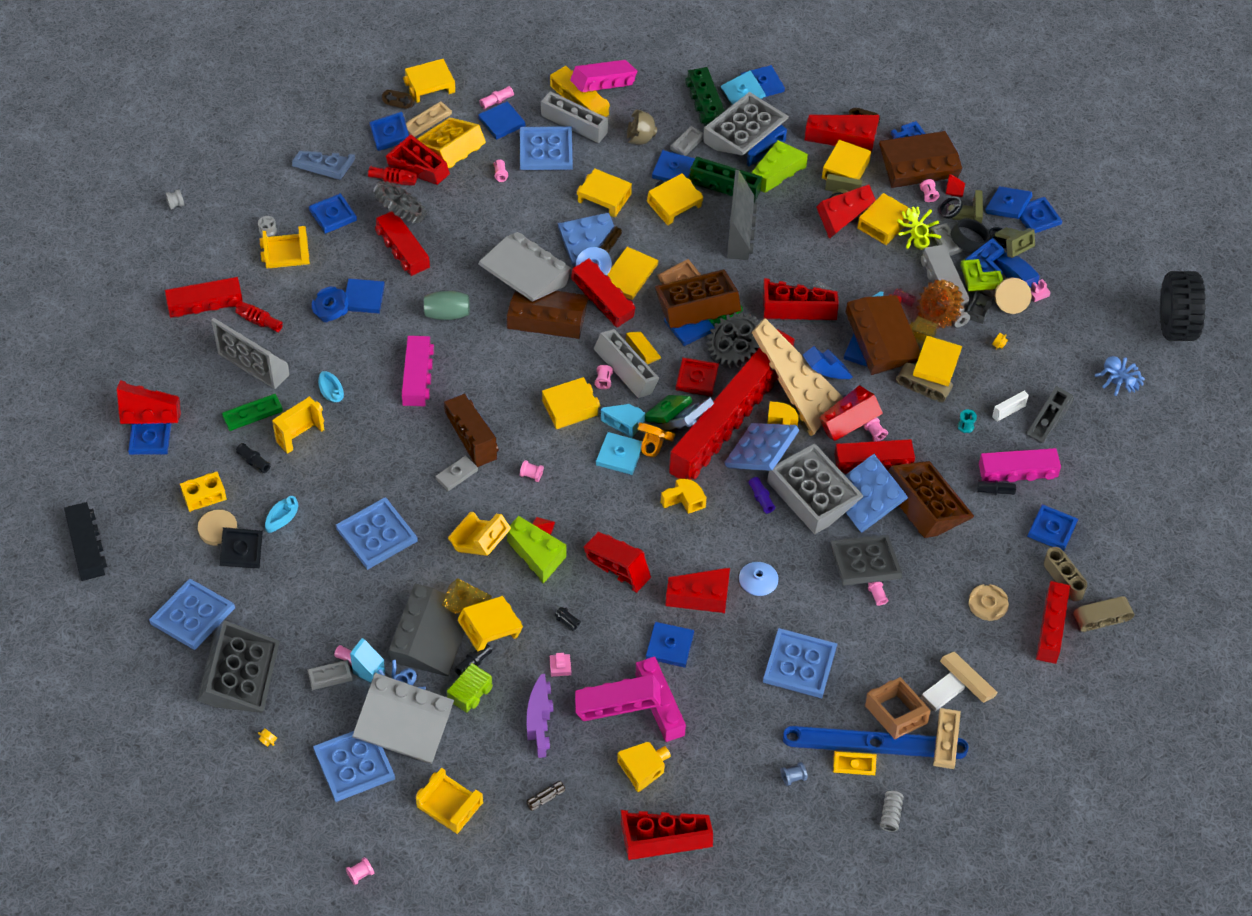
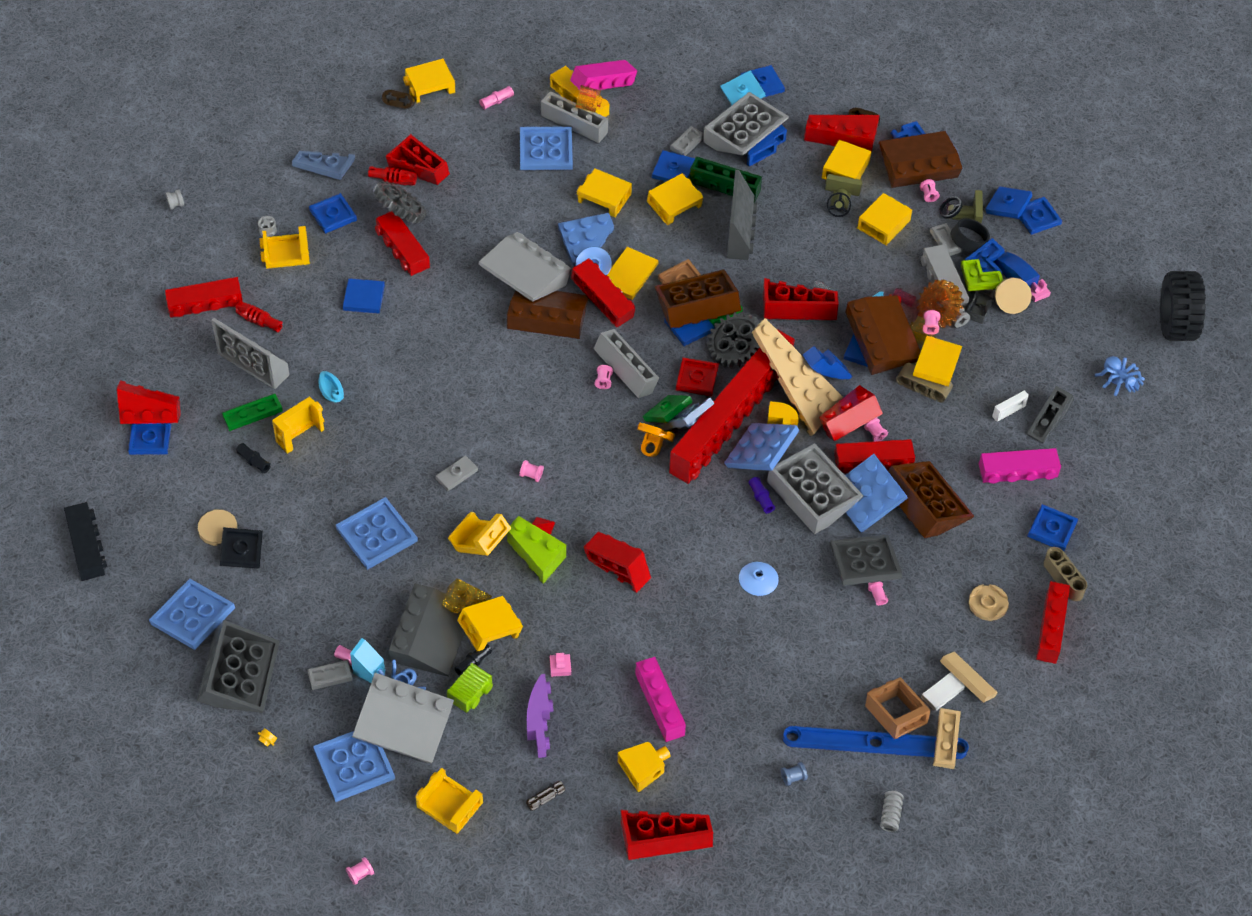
(202, 490): yellow brick -> none
(281, 514): medium azure arm -> none
(334, 311): blue plate -> none
(389, 131): blue plate -> none
(417, 371): dark pink brick -> none
(428, 118): tan tile -> none
(446, 305): sand green piece -> none
(453, 139): yellow slope -> none
(471, 430): reddish brown wedge -> none
(500, 172): bright pink pin -> none
(501, 120): blue tile -> none
(567, 618): black pin -> none
(570, 402): yellow brick -> none
(588, 98): none -> clear yellow brick
(611, 239): dark brown axle -> none
(618, 697): dark pink brick -> none
(619, 453): medium azure plate -> none
(623, 418): medium azure slope -> none
(642, 347): yellow slope -> none
(643, 125): dark tan cylinder -> none
(670, 644): blue plate -> none
(686, 492): yellow brick -> none
(699, 590): red wedge -> none
(705, 95): dark green brick -> none
(779, 164): lime wedge -> none
(800, 663): medium blue plate -> none
(843, 208): red wedge -> none
(854, 763): yellow slope -> none
(919, 230): neon yellow animal -> none
(931, 322): none -> bright pink bush
(955, 186): red slope -> none
(965, 418): teal bush -> none
(996, 487): black axle -> none
(1000, 341): yellow plate -> none
(1014, 240): olive piece -> none
(1103, 613): dark tan beam -> none

